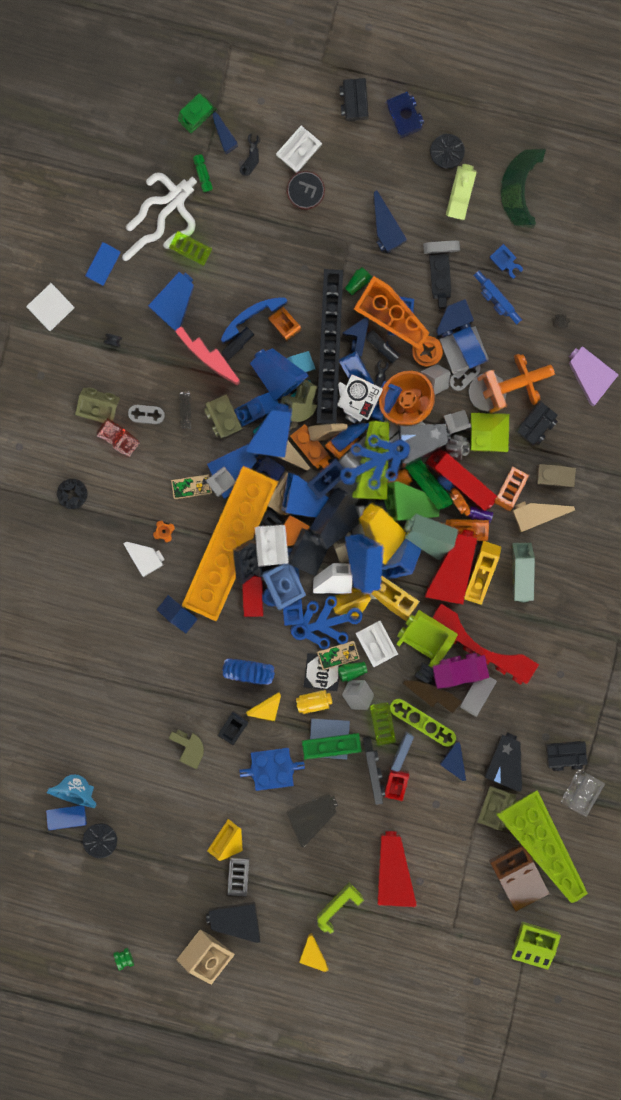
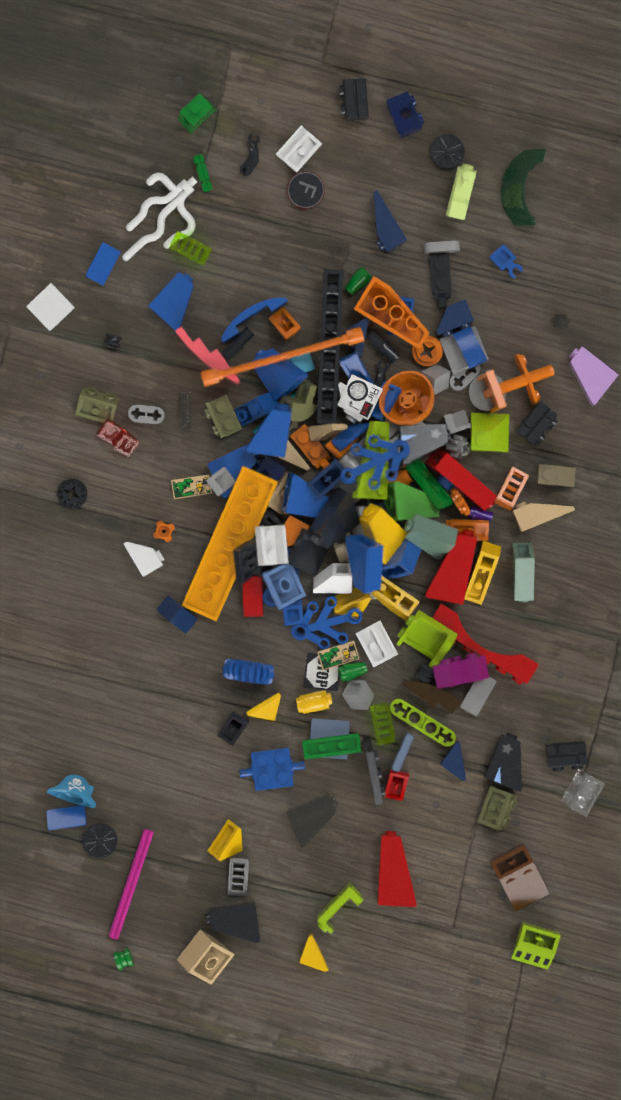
(131, 883): none -> dark pink axle
(194, 747): olive brick -> none
(227, 140): dark blue slope -> none
(351, 337): none -> orange hose
(491, 293): blue plate -> none
(538, 835): lime wing -> none

